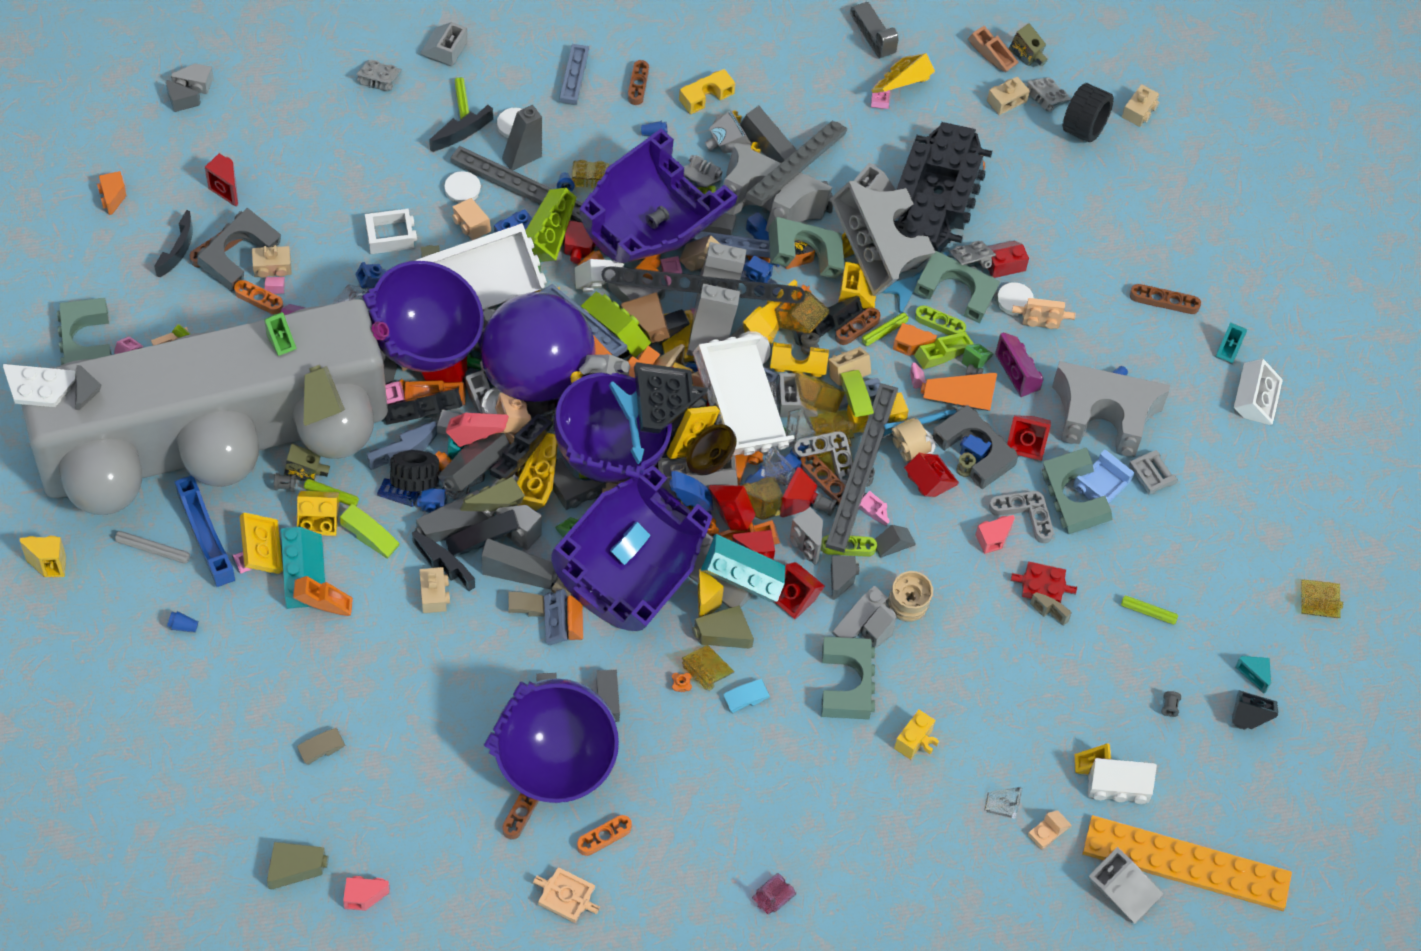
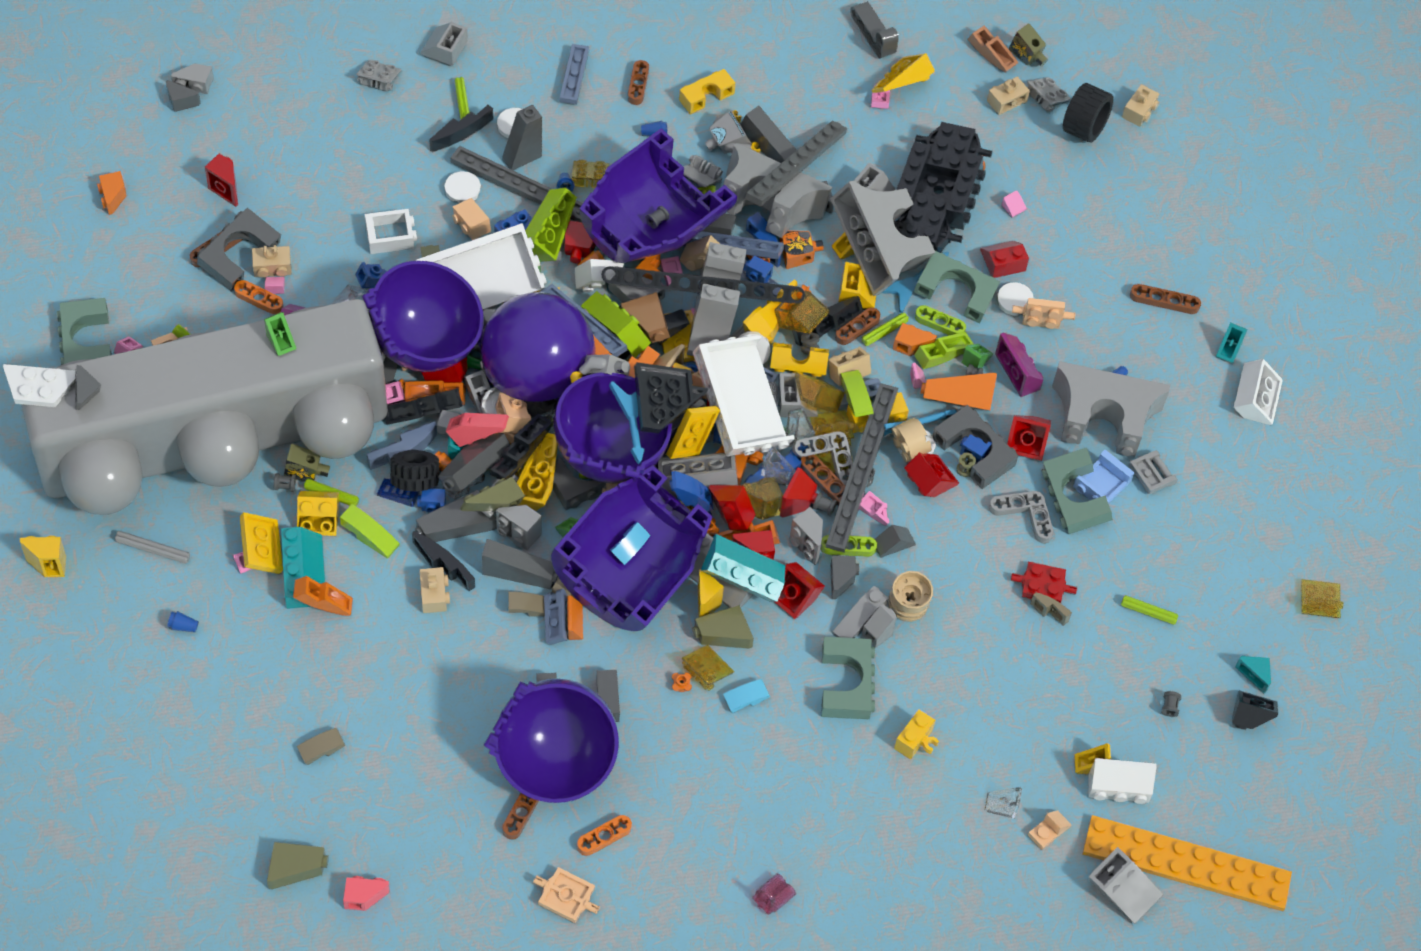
(168, 261): black slope -> none
(204, 531): blue arch -> none
(320, 396): olive slope -> none
(380, 330): magenta plate -> none
(476, 535): black slope -> none
(711, 449): dark brown dish -> none
(825, 242): sand green arch -> none
(973, 252): light grey hinge -> none
(994, 533): coral slope -> none
(1013, 204): none -> bright pink slope

